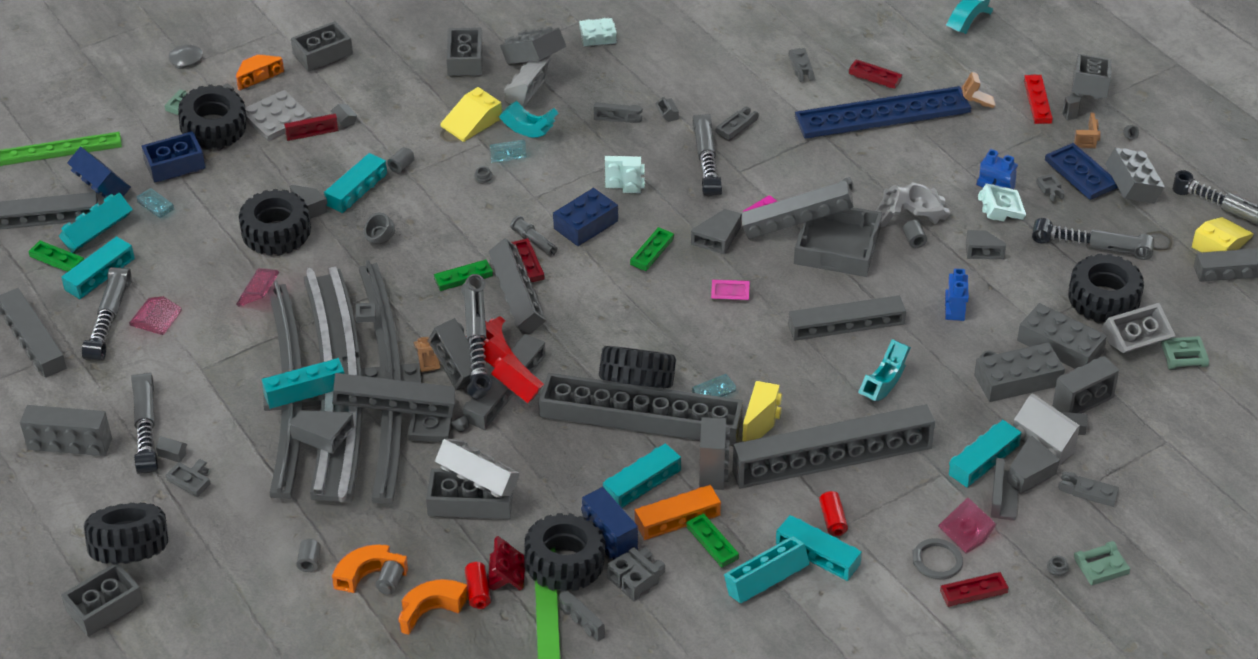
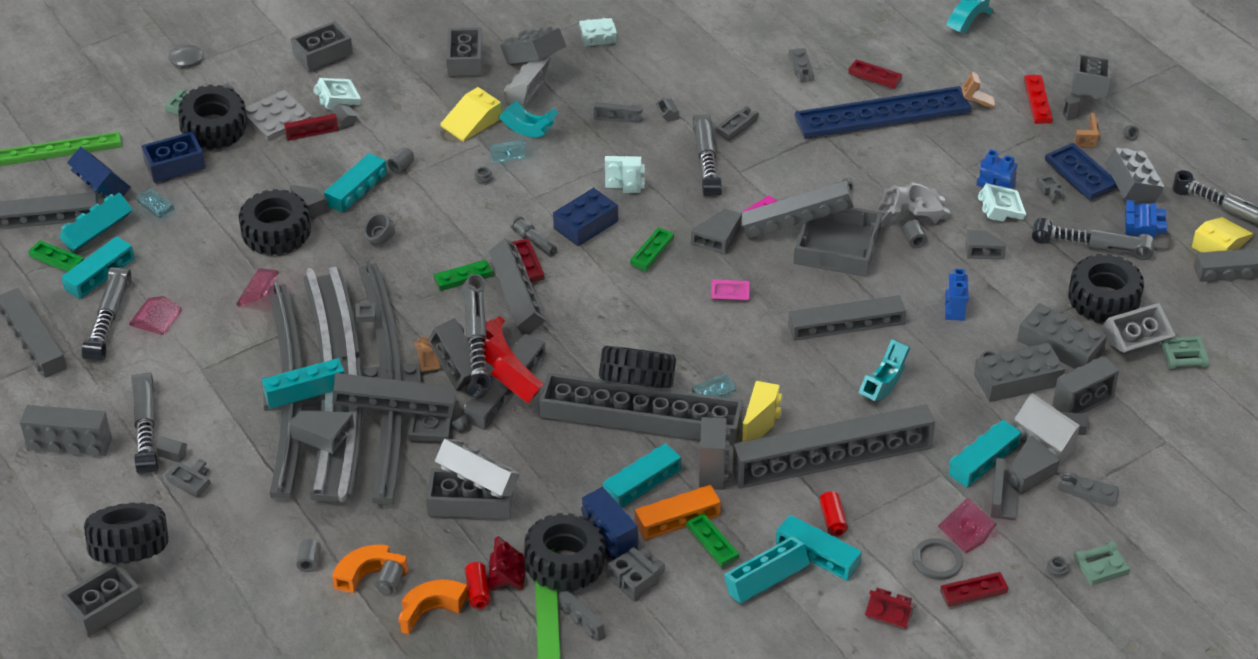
(258, 69): orange slope -> none
(336, 92): none -> light aqua plate
(888, 608): none -> dark red bracket
(1144, 219): none -> blue hips

